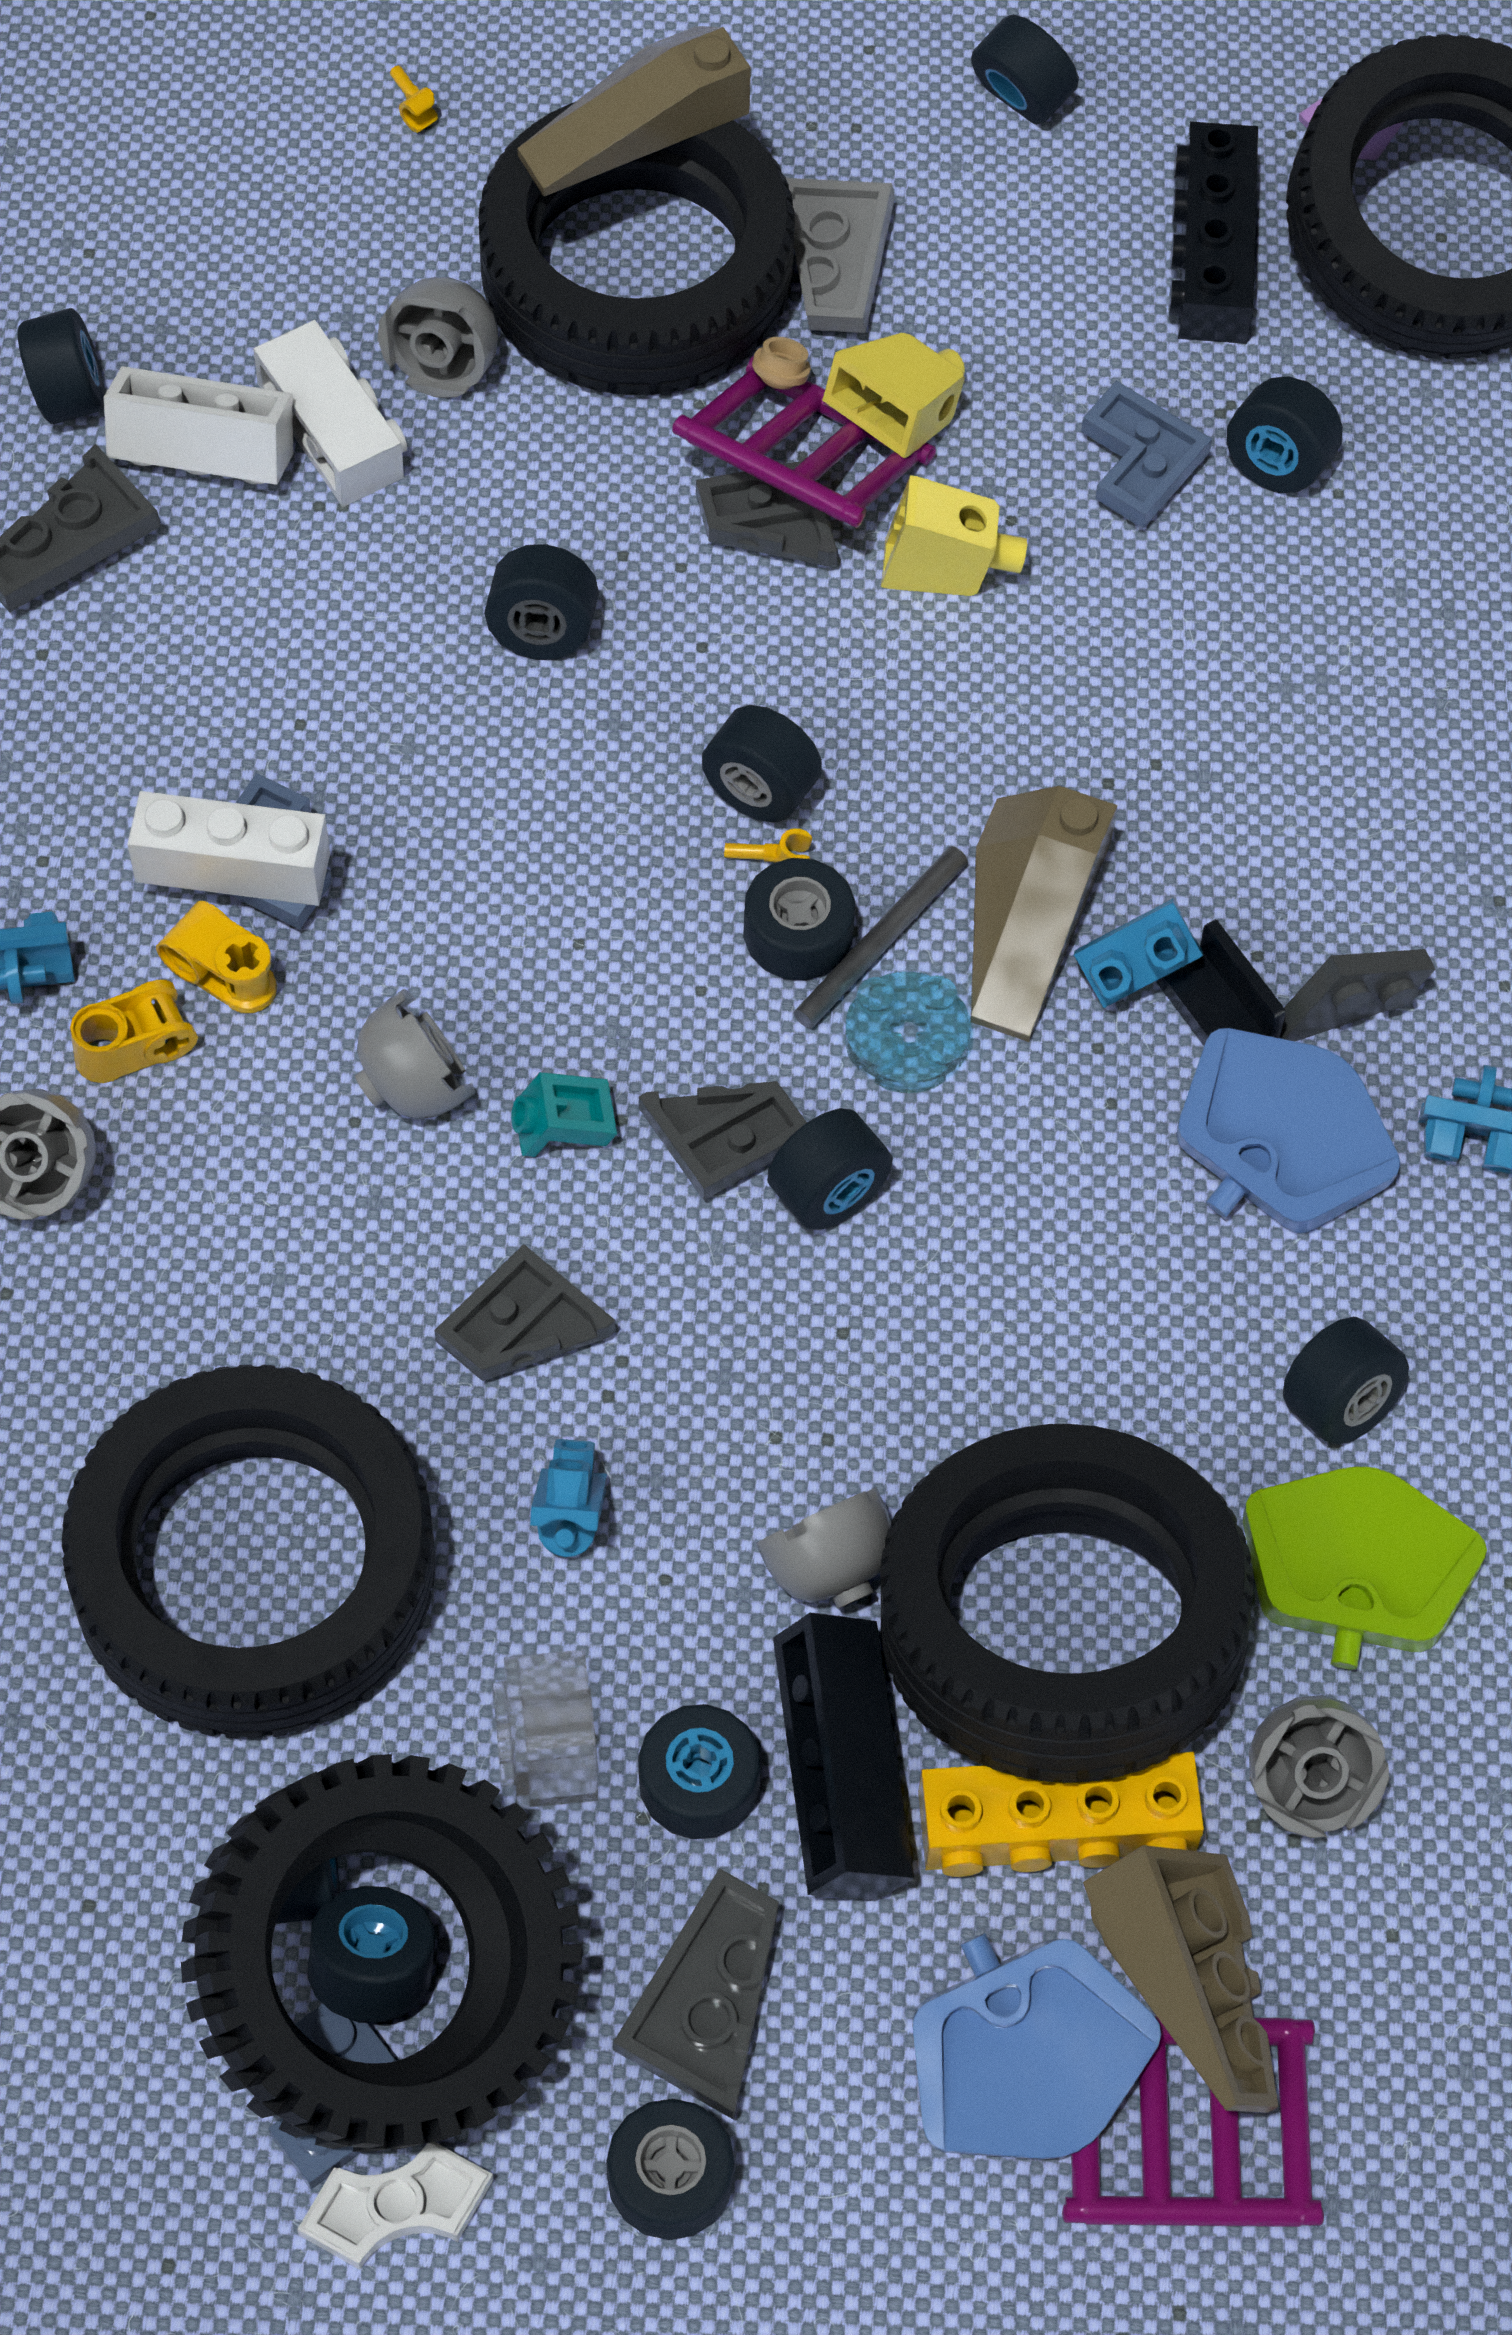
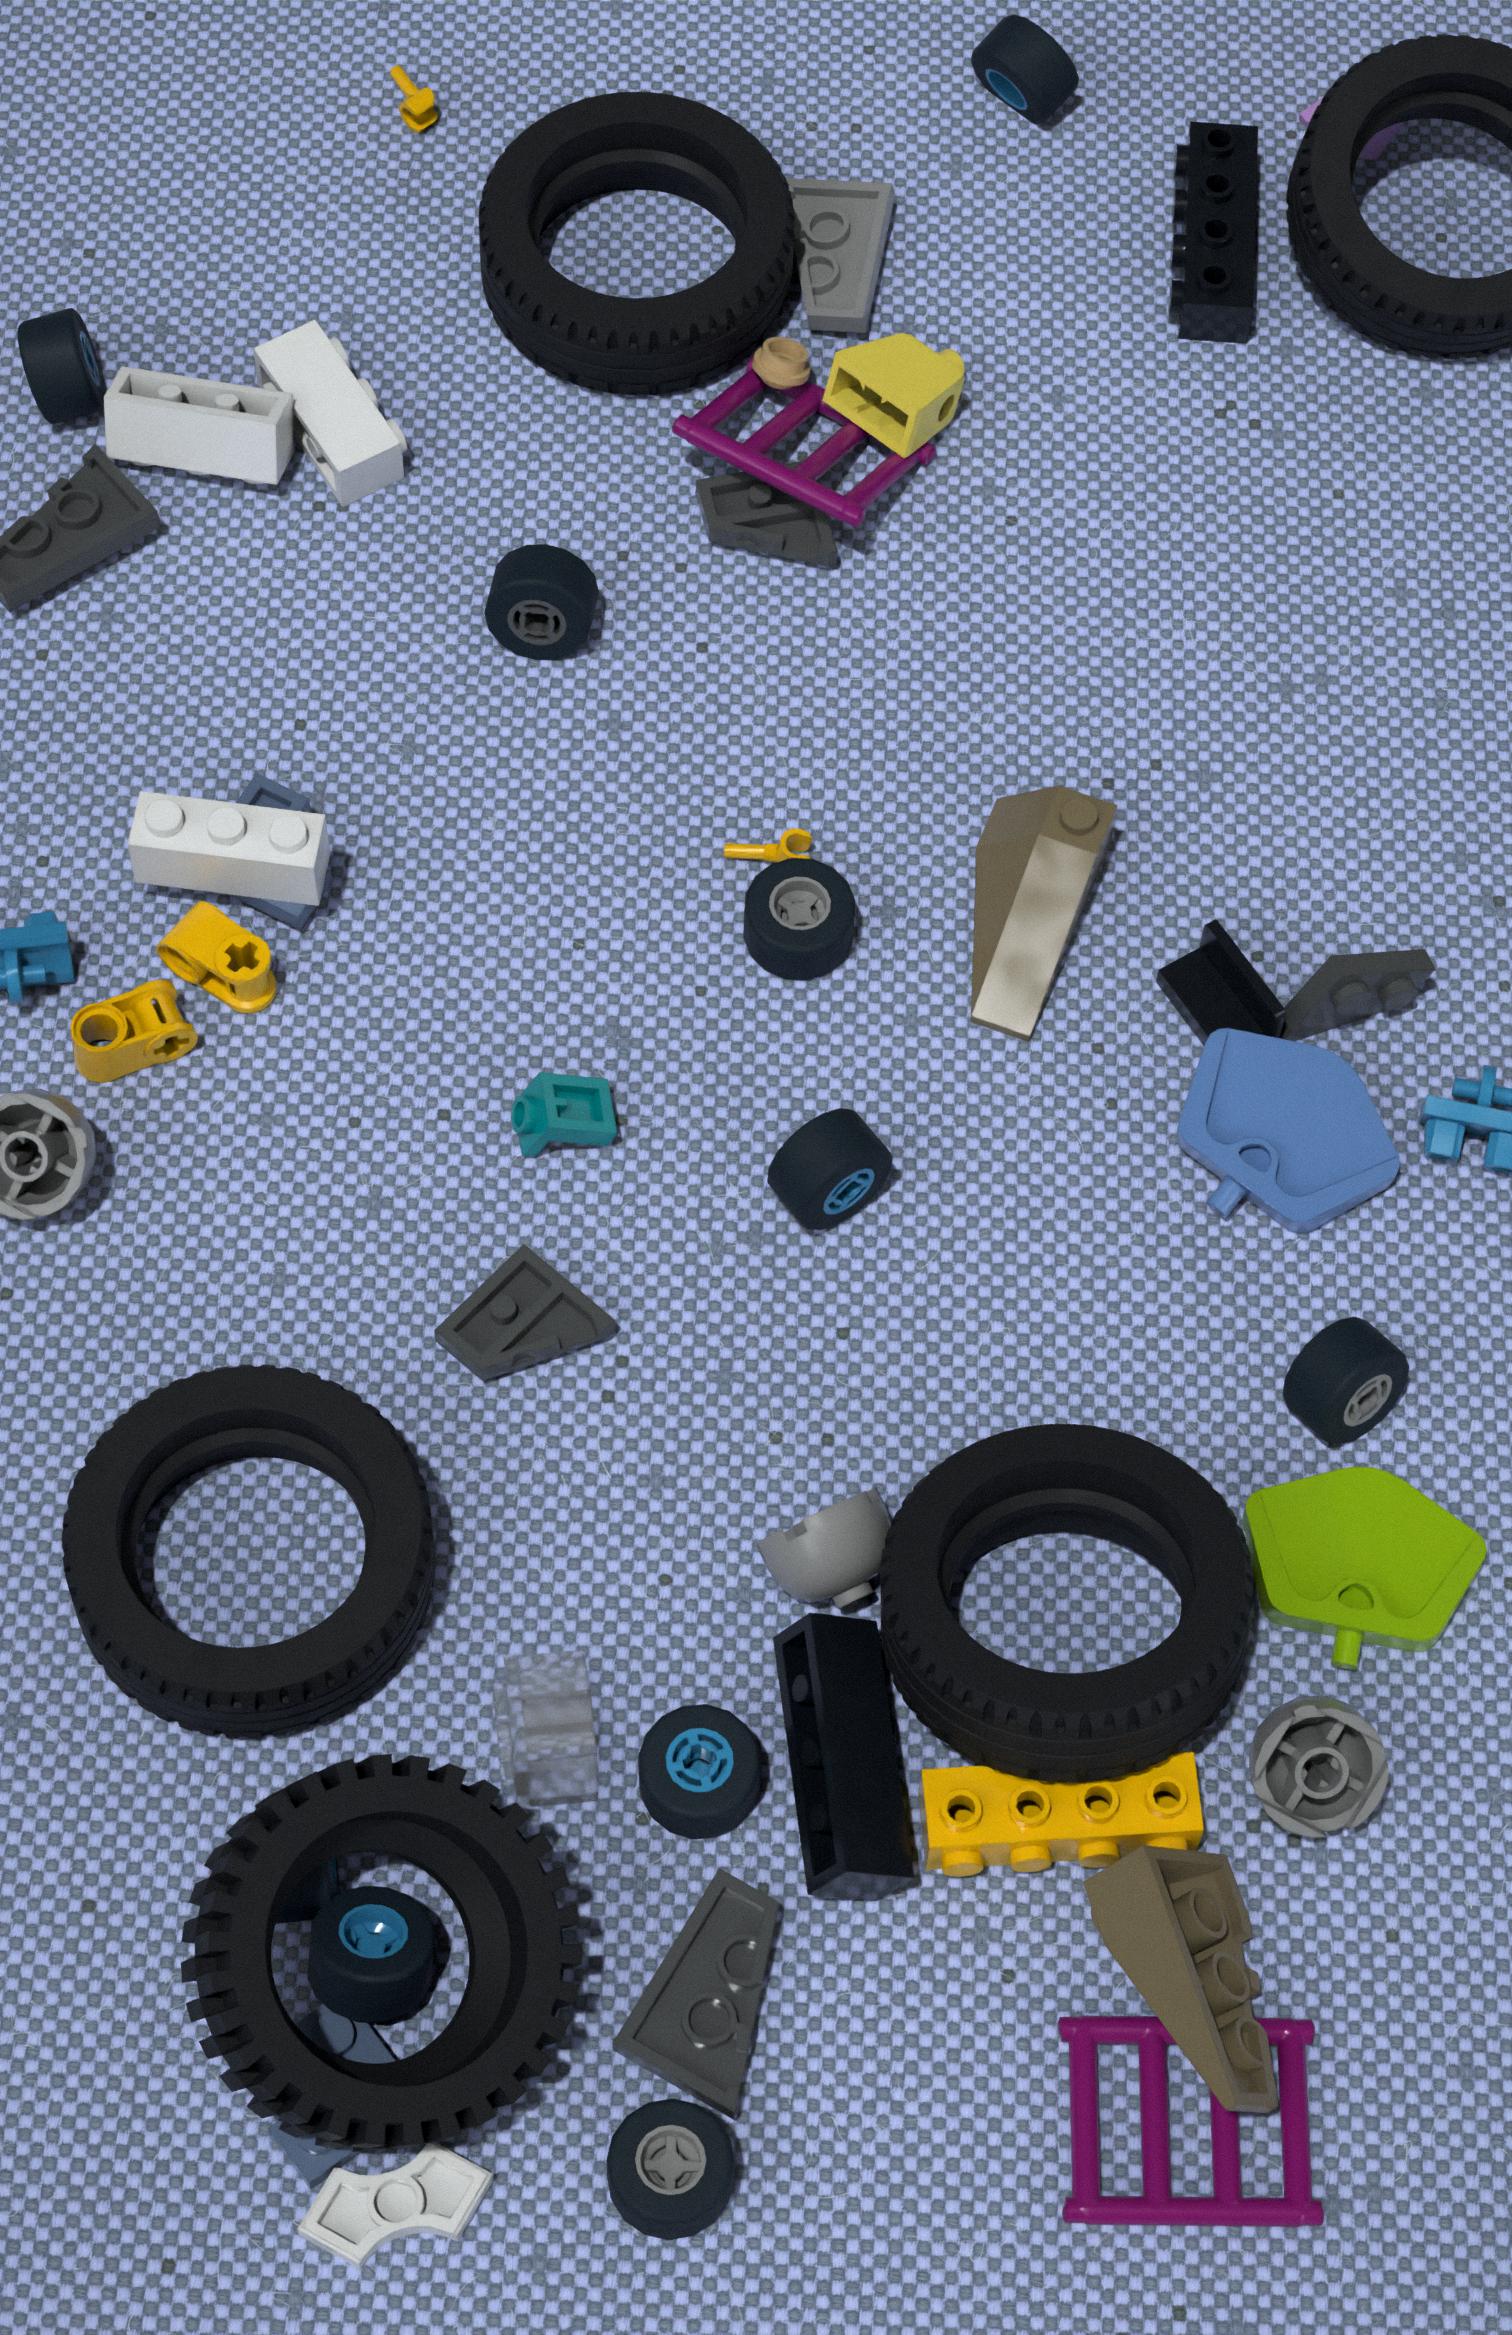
(409, 1062): light grey cylinder -> none
(439, 336): light grey cylinder -> none
(569, 1499): dark azure hips -> none
(642, 107): dark tan wedge -> none
(723, 1130): dark grey wing -> none
(761, 763): black wheel -> none
(880, 937): flat silver bar -> none
(907, 998): clear light blue plate -> none
(946, 541): light yellow torso -> none
(1028, 2052): medium blue animal -> none
(1138, 953): dark azure hips -> none
(1154, 449): sand blue plate -> none
(1284, 434): black wheel -> none

